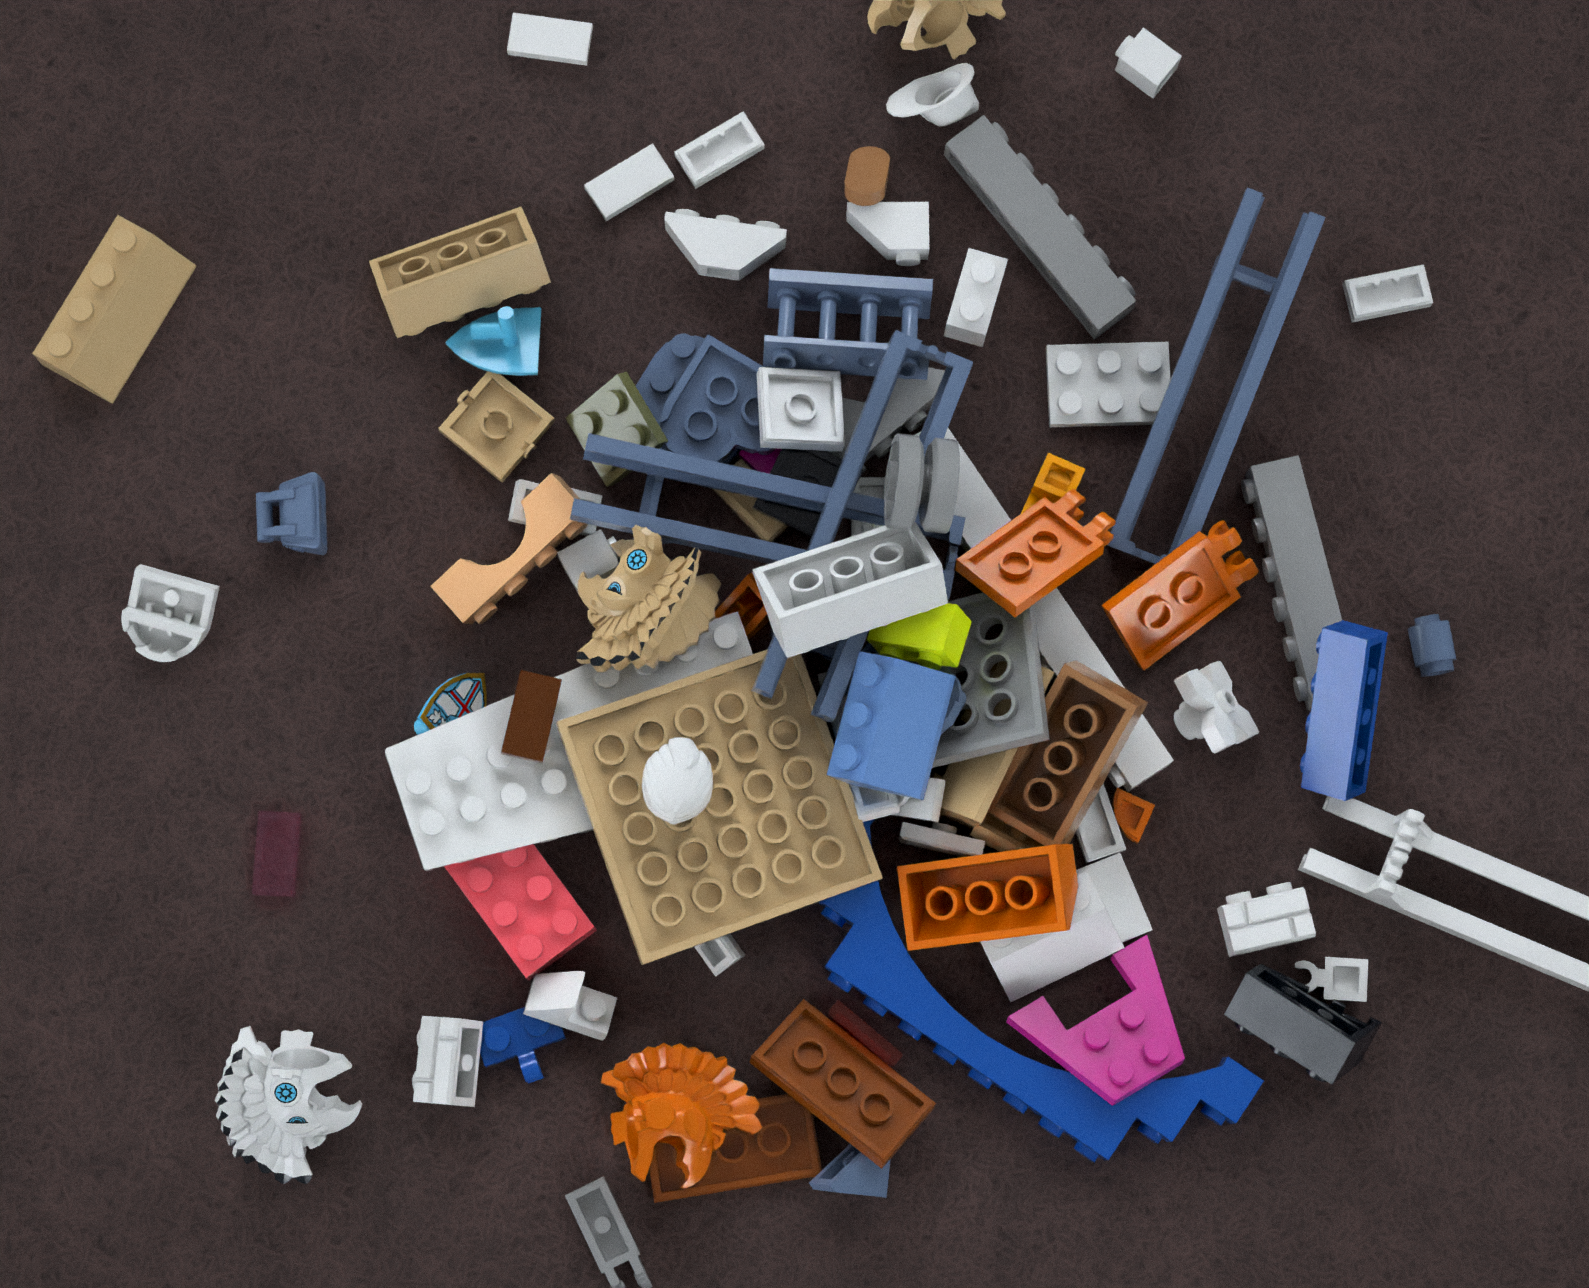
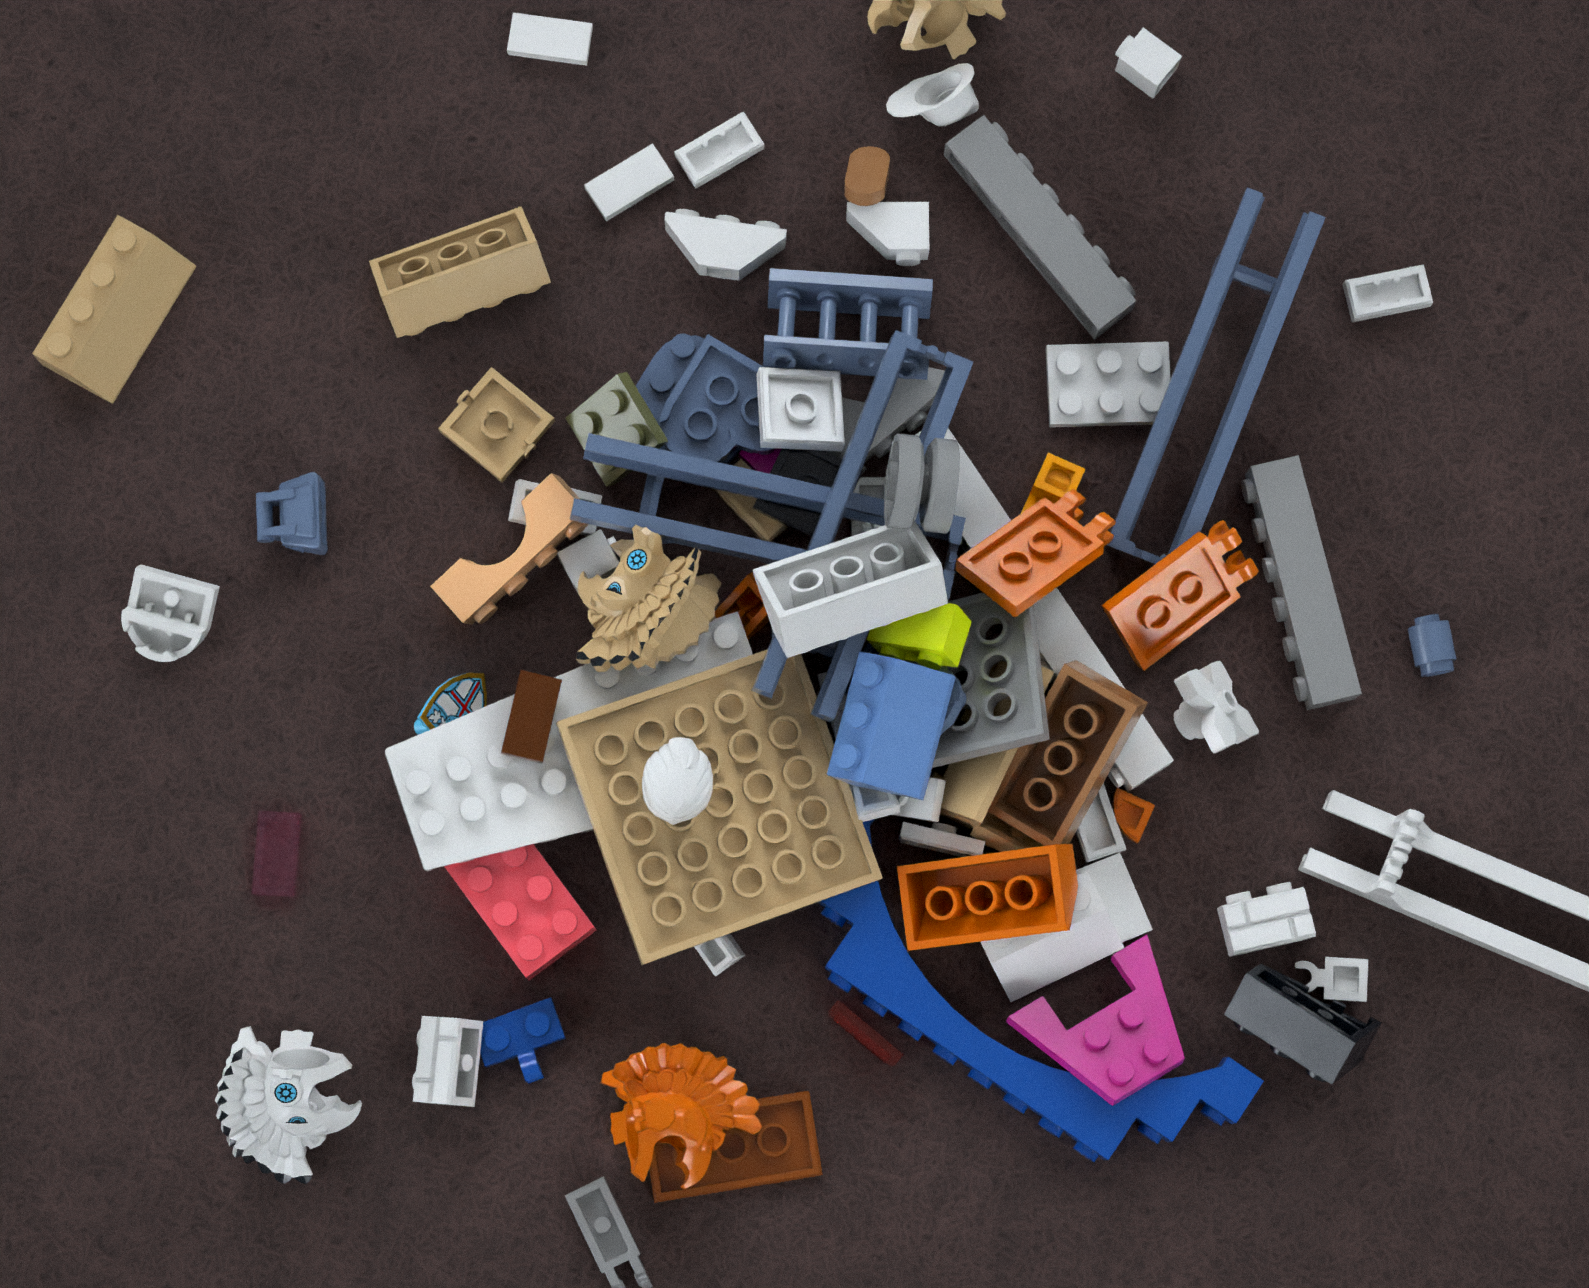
(501, 341): medium azure shield -> none
(568, 1004): white slope -> none
(842, 1083): dark orange tile -> none
(853, 1174): sand blue slope -> none
(975, 297): white brick -> none
(1343, 710): brick -> none

